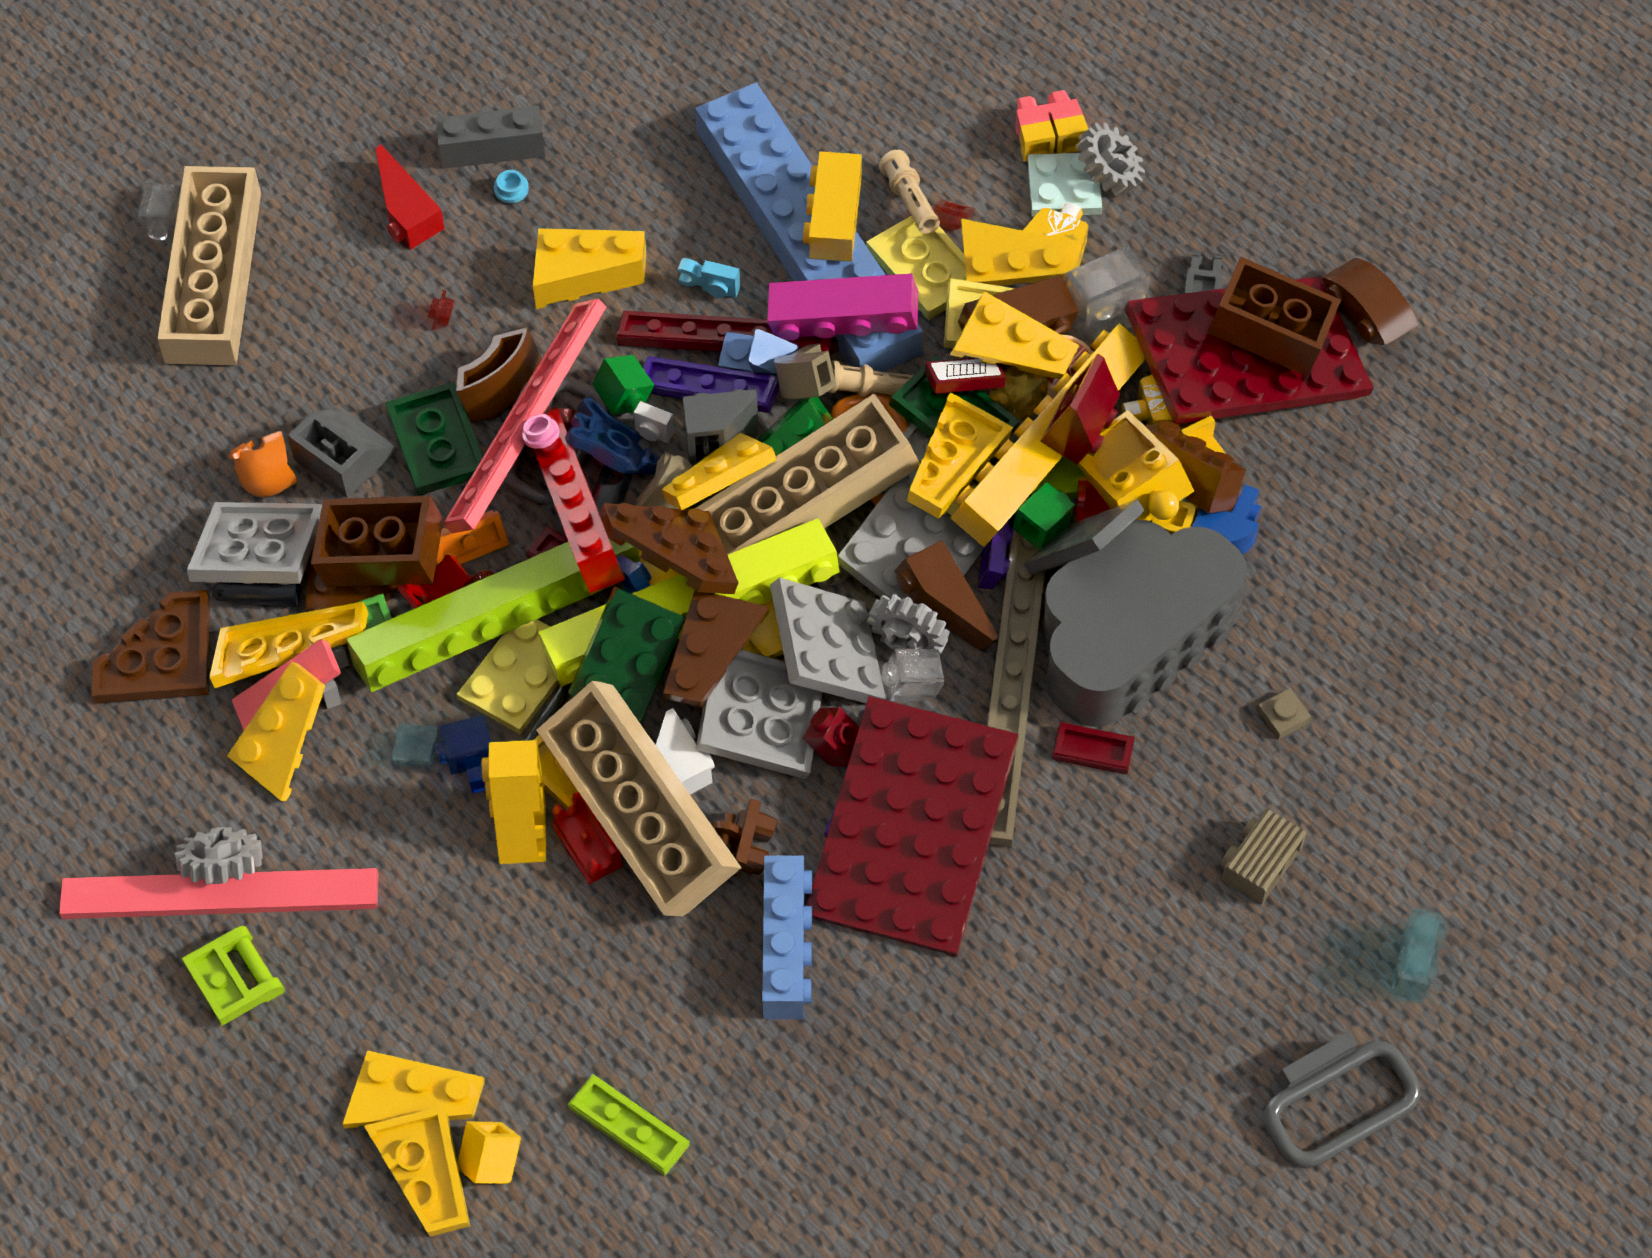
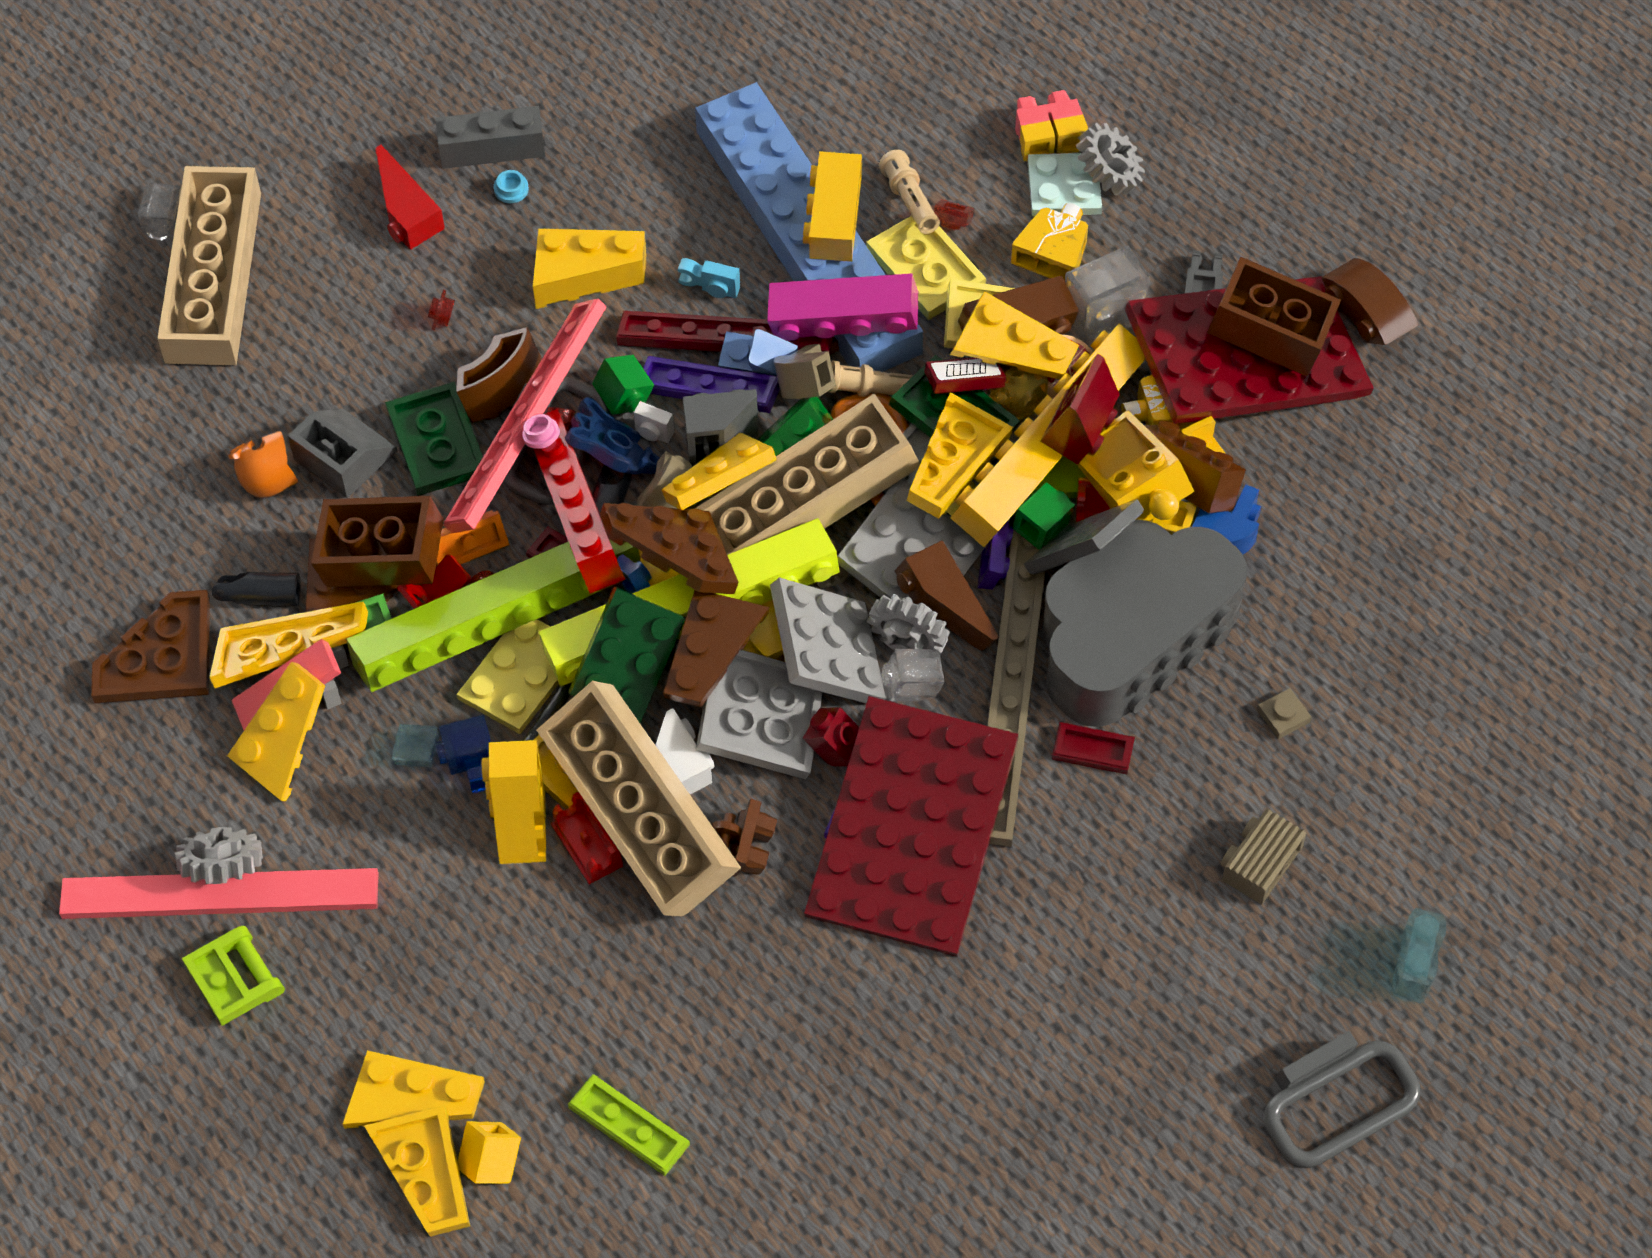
(255, 543): light grey plate -> none
(783, 937): medium blue brick -> none
(1011, 255): yellow wing -> none

